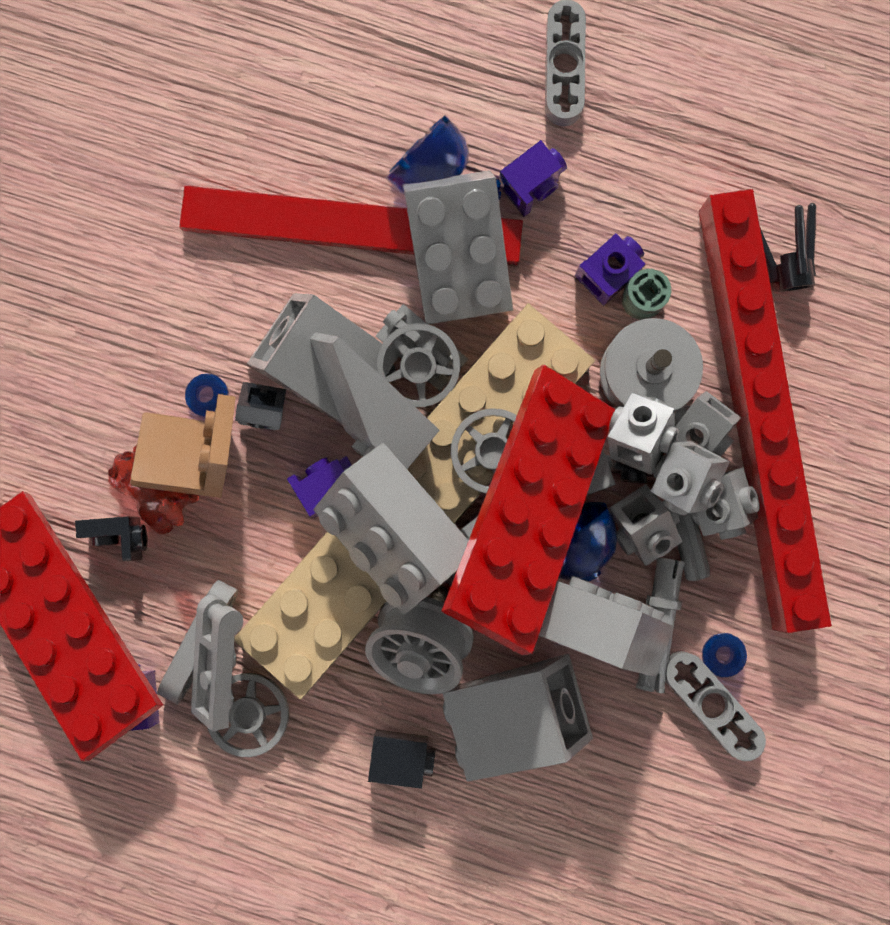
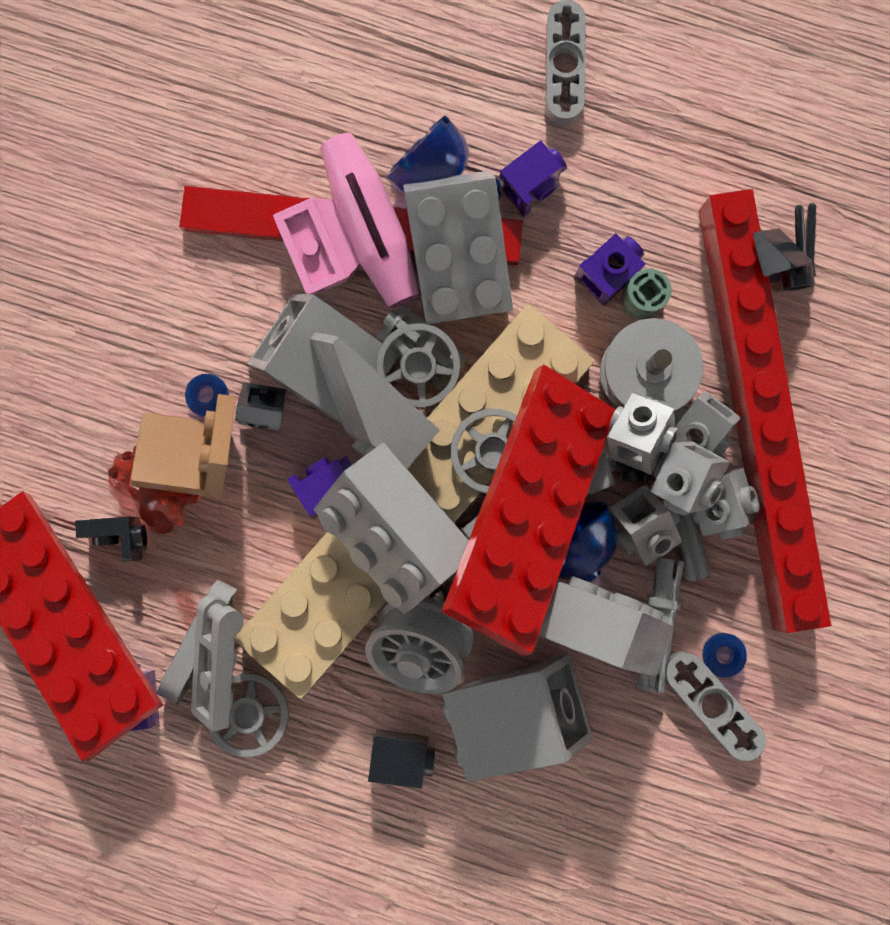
(353, 229): none -> bright pink plate
(778, 252): none -> black slope

